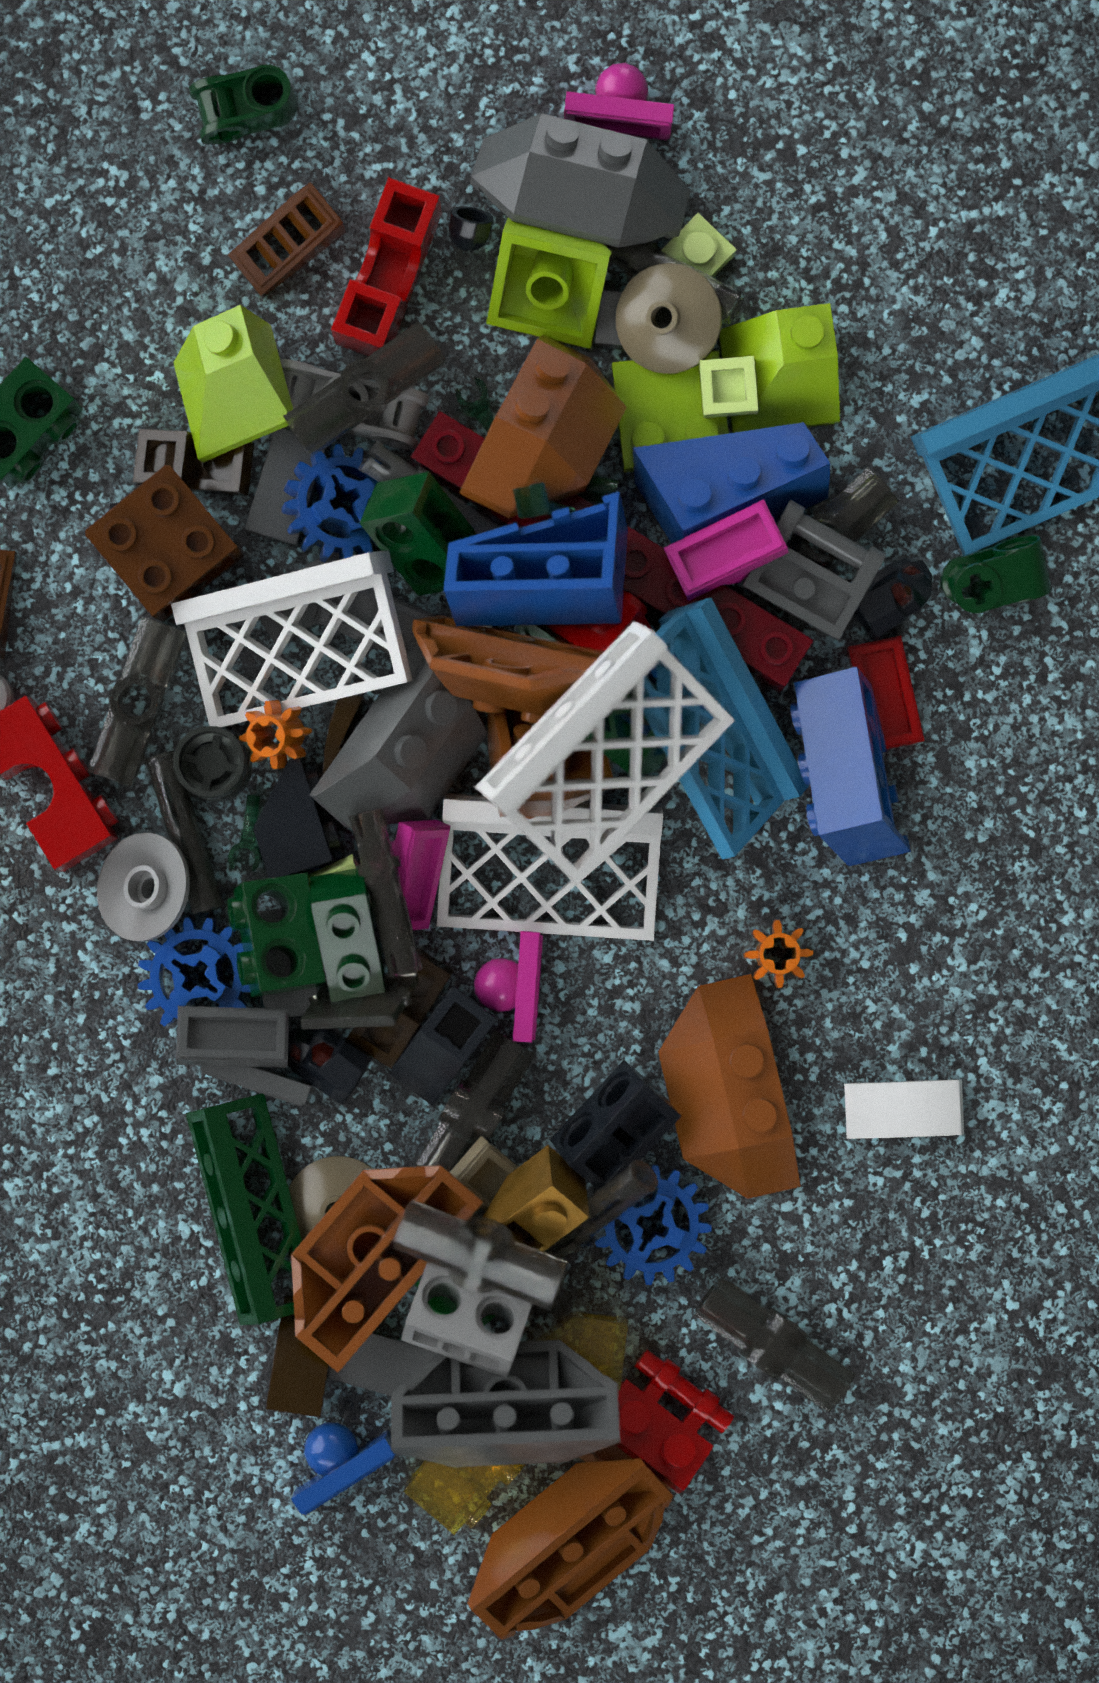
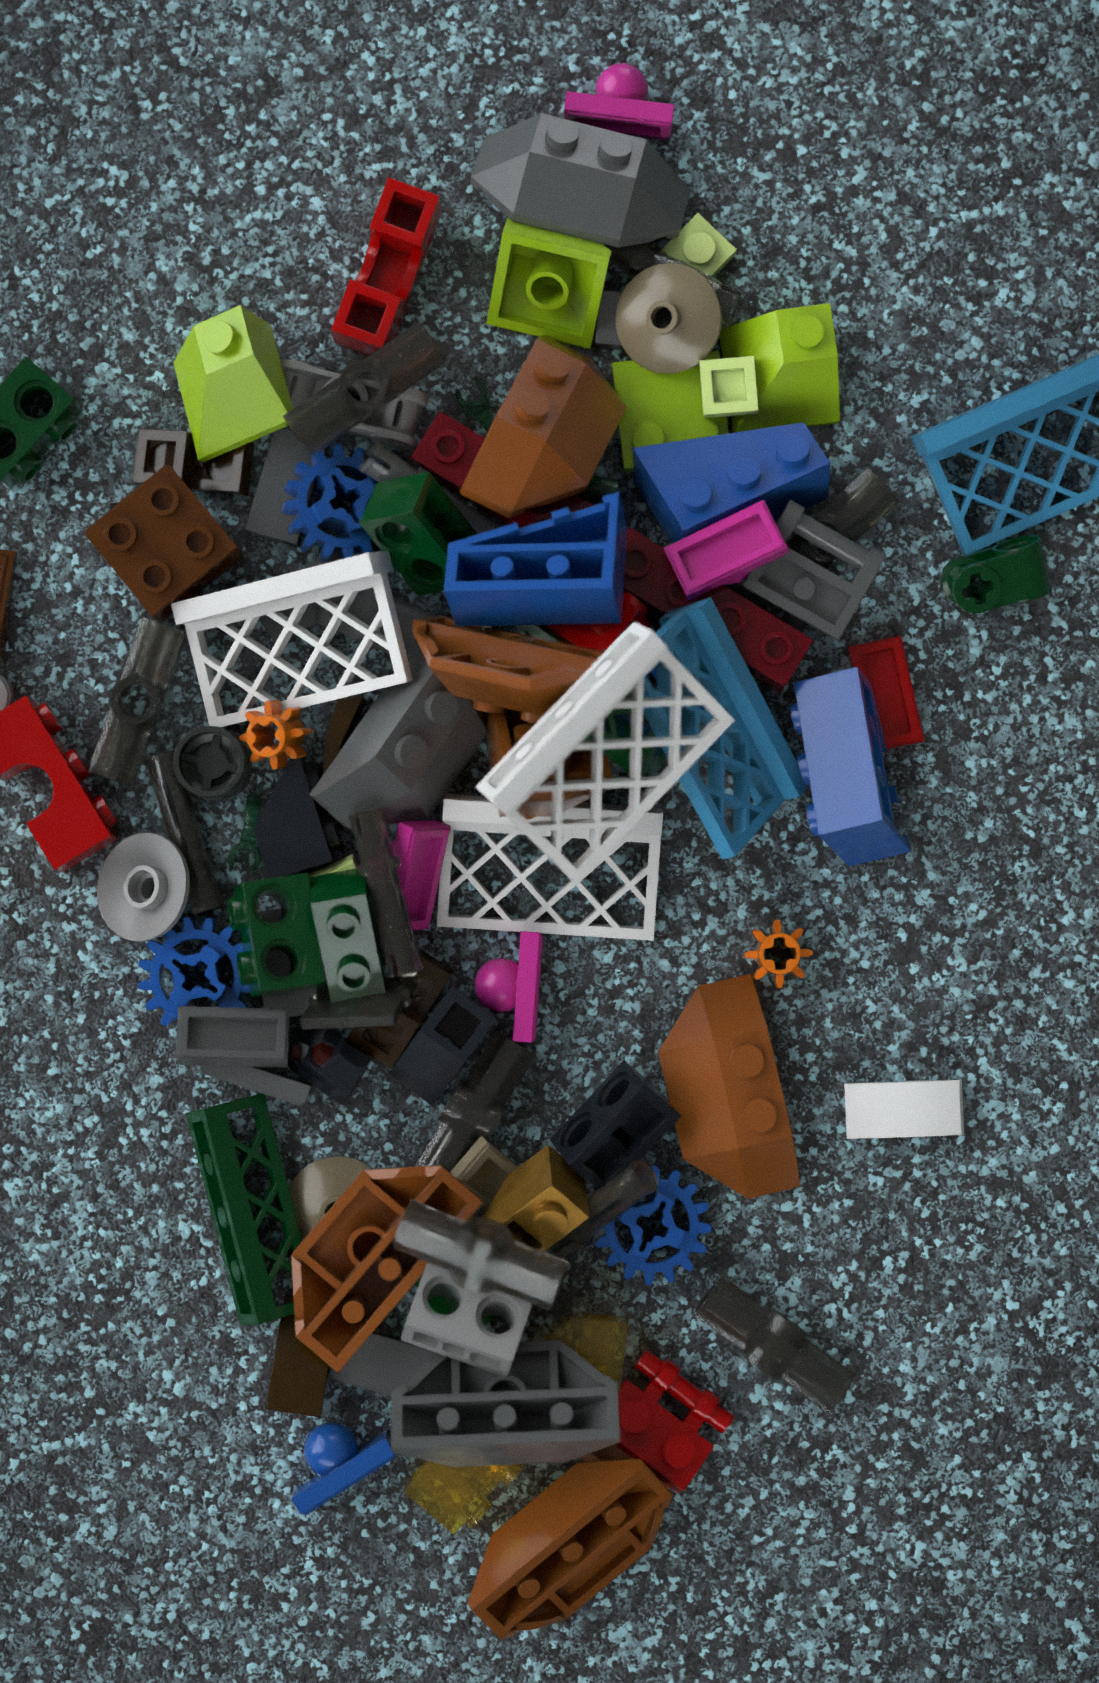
(238, 103): dark green piece -> none
(274, 225): reddish brown slope -> none
(469, 227): black hinge -> none
(534, 501): clear green hand -> none
(894, 596): black rock -> none

